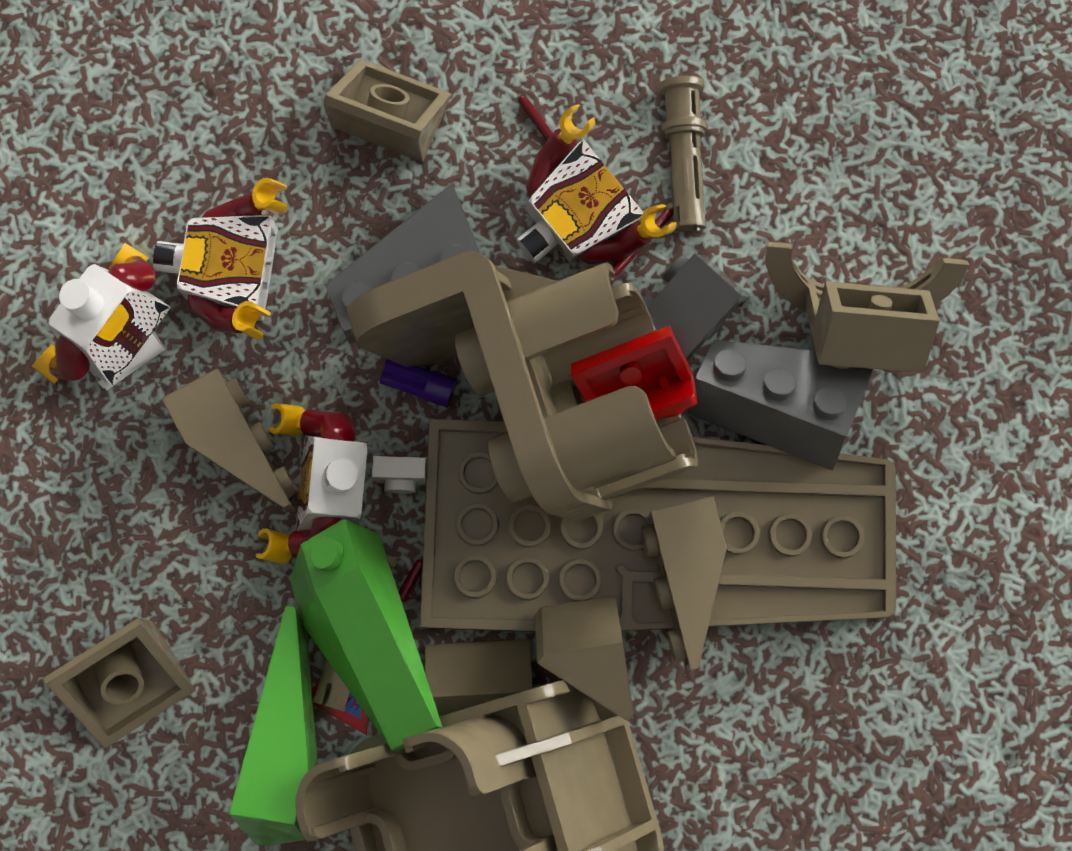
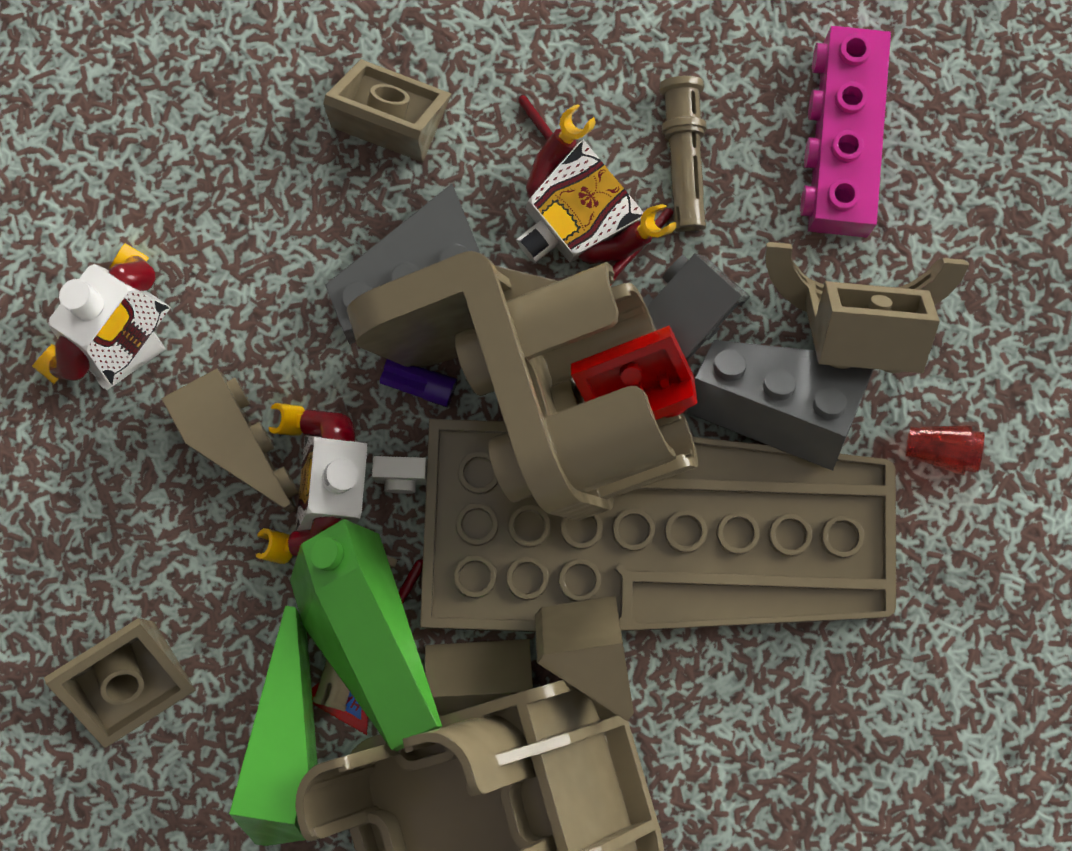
(228, 260): torso -> none
(690, 560): dark tan slope -> none
(848, 131): none -> dark pink brick
(947, 447): none -> clear red cone

